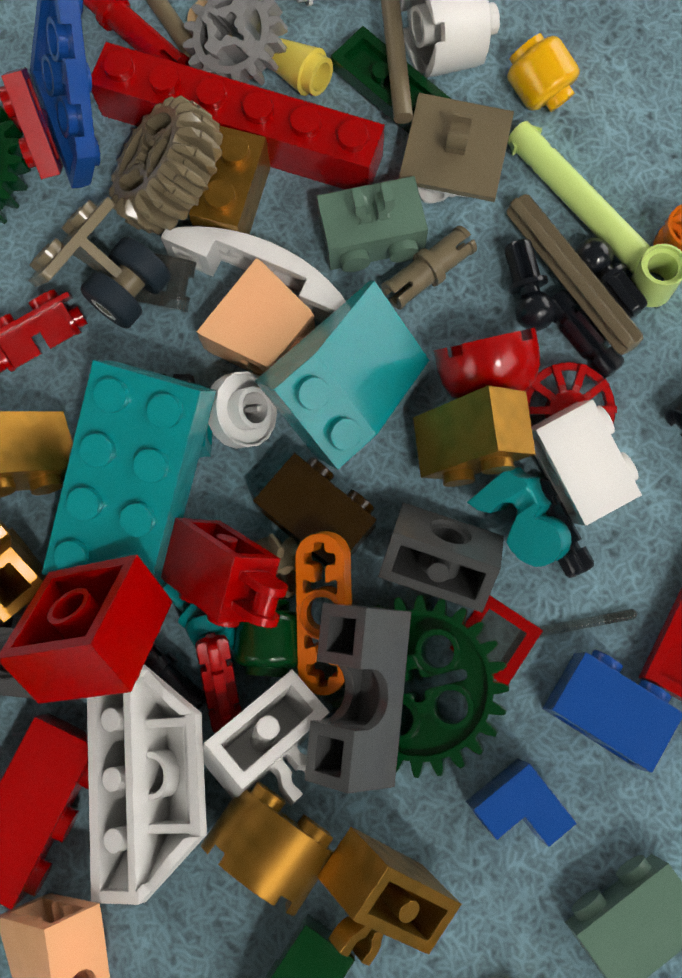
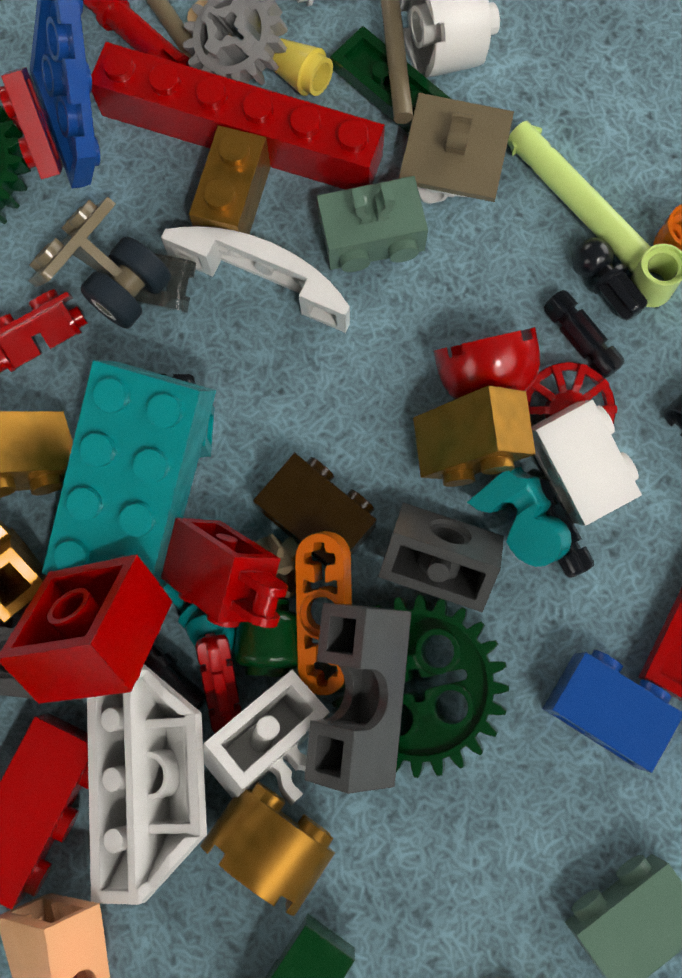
(166, 165): dark tan gear -> none
(241, 411): white plate -> none
(256, 321): light nougat torso -> none
(346, 376): teal slope -> none
(384, 897): pearl gold brick -> none
(429, 267): dark tan pin -> none
(518, 635): piece -> none
(520, 795): blue piece -> none
(534, 306): black axle -> none
(543, 73): yellow head -> none
(575, 275): dark tan axle -> none

